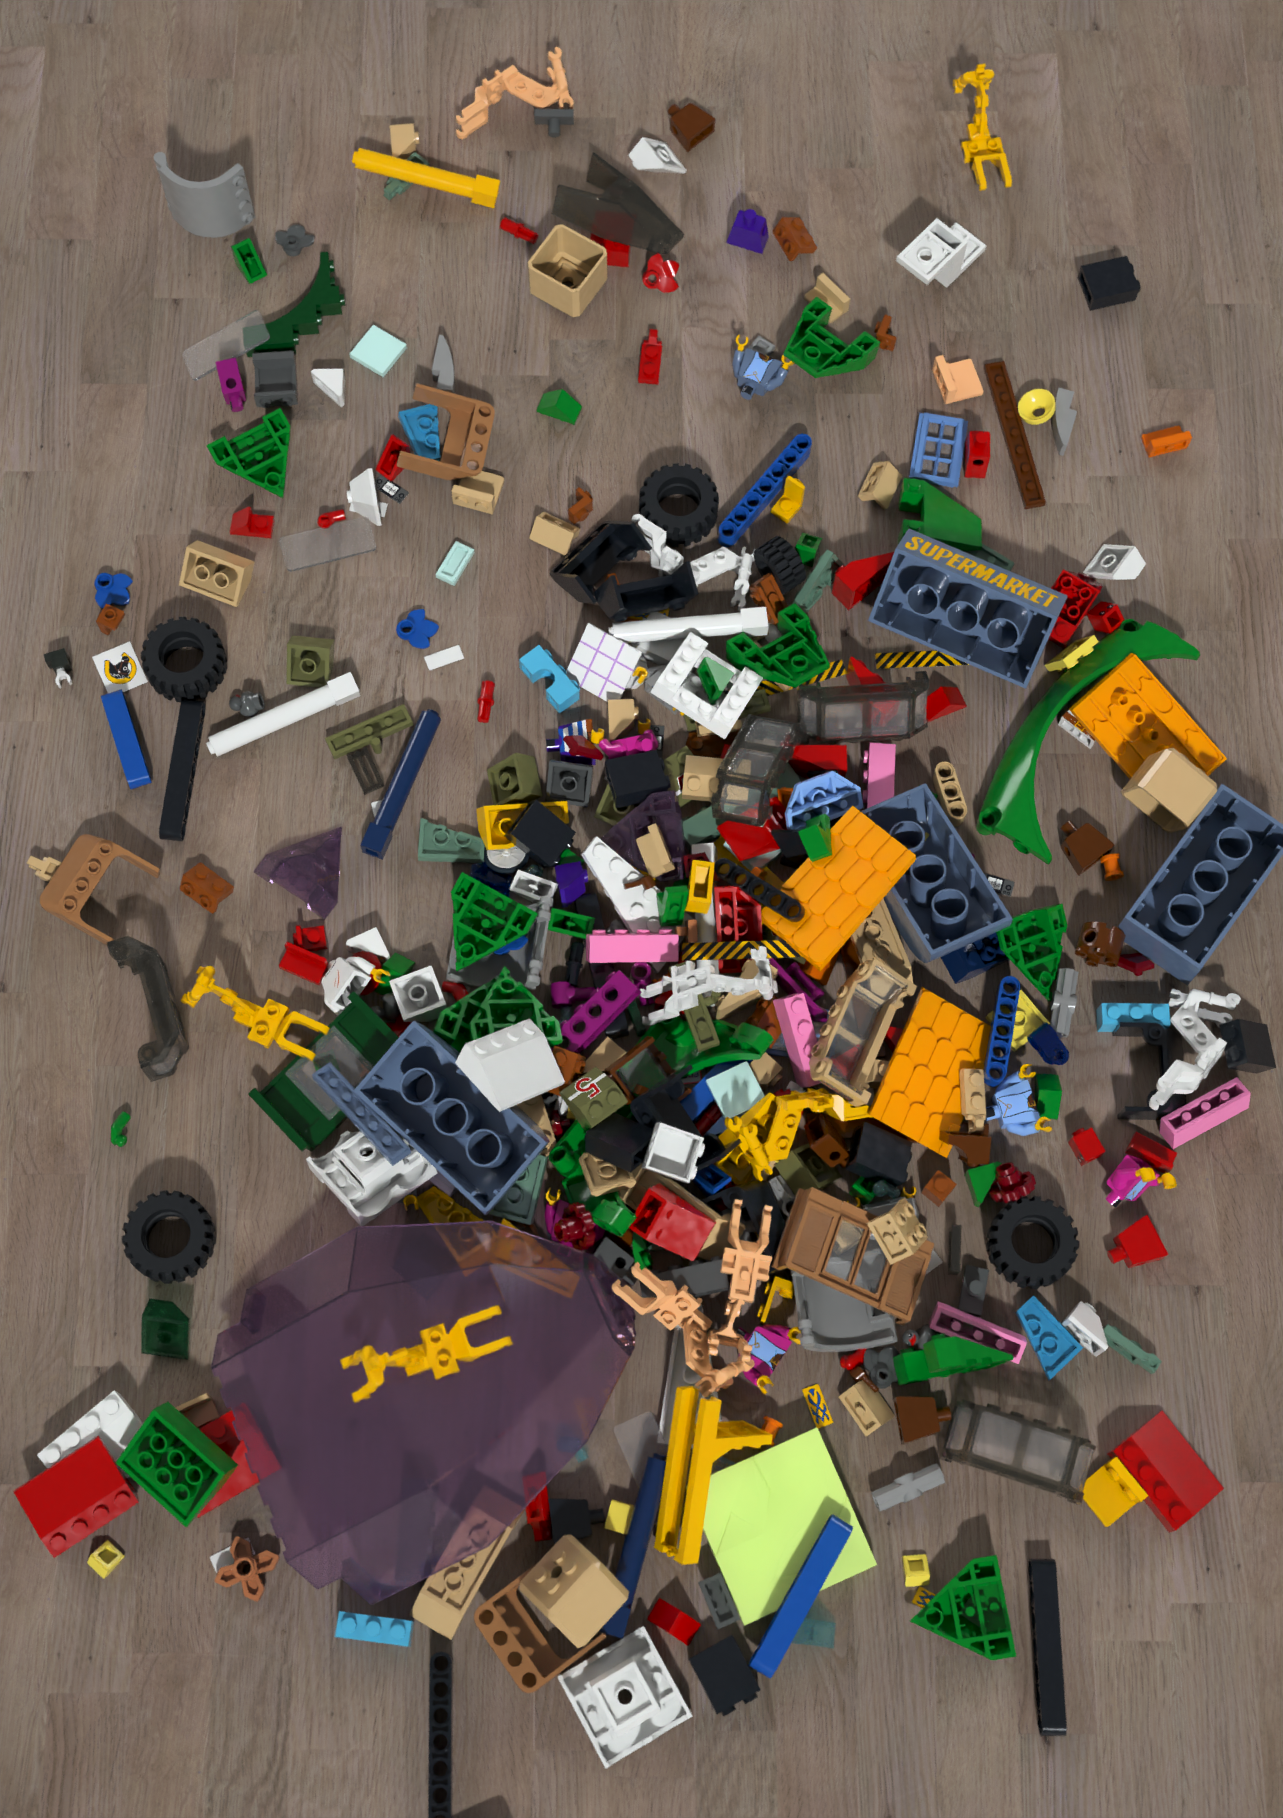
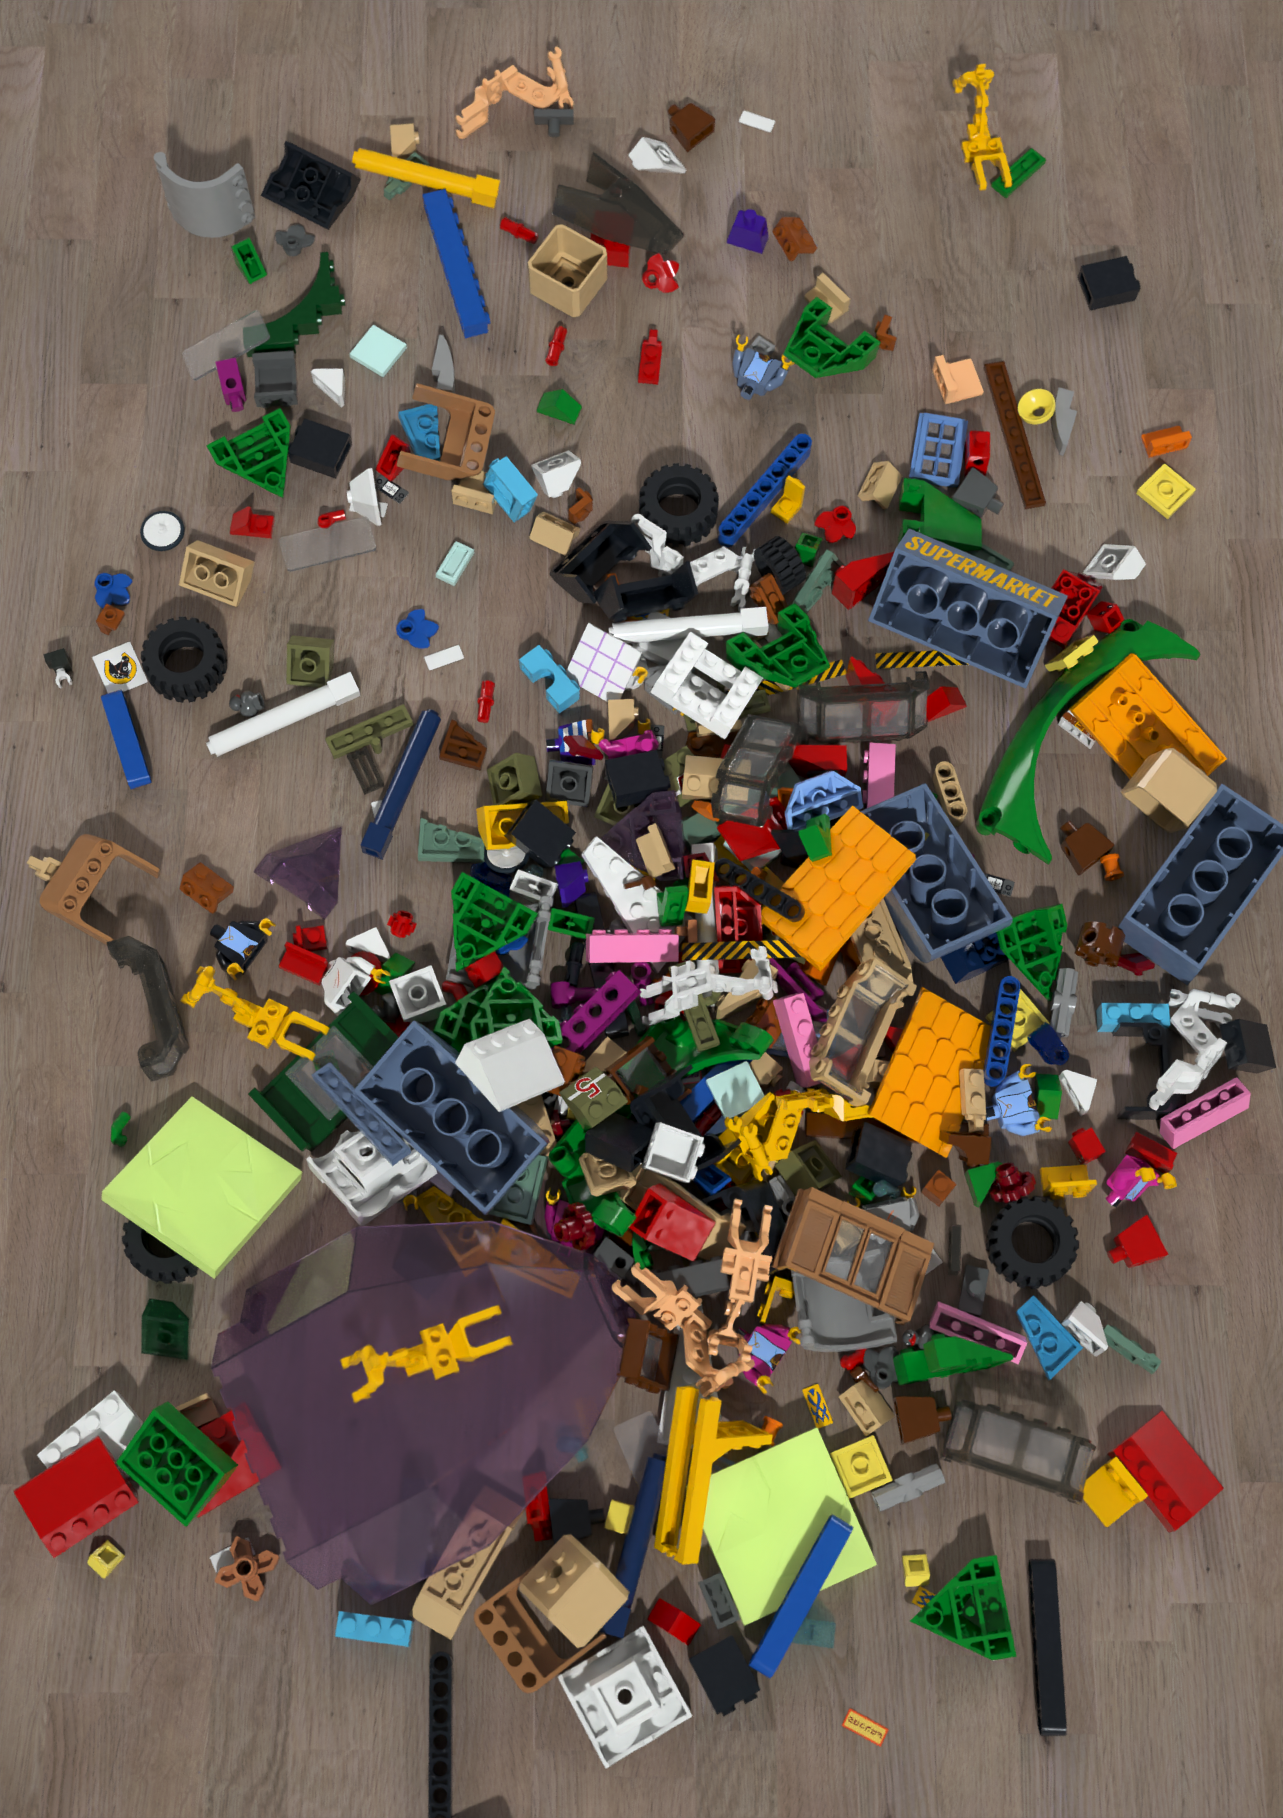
(162, 531): none -> white wheel
(182, 770): black beam -> none
(202, 1186): none -> yellowish green tile
(240, 944): none -> torso
(310, 186): none -> black piece
(319, 448): none -> black brick
(401, 924): none -> red gear
(455, 263): none -> blue brick
(462, 748): none -> reddish brown wing
(484, 969): none -> red brick
(509, 488): none -> medium azure window
(556, 346): none -> red axle
(556, 473): none -> white slope
(648, 1356): none -> reddish brown window
(704, 809): none -> orange tile
(713, 678): green slope -> none
(756, 121): none -> white sticker
(826, 1141): reddish brown torso -> none
(834, 526): none -> red plate
(860, 1467): none -> light yellow plate
(865, 1727): none -> clear yellow sticker
(898, 1231): tan bracket -> none
(941, 253): white bracket -> none
(978, 494): none -> dark grey torso
(1020, 172): none -> green tile
(1066, 1181): none -> yellow bracket
(1079, 1088): none -> white slope
(1166, 491): none -> light yellow plate

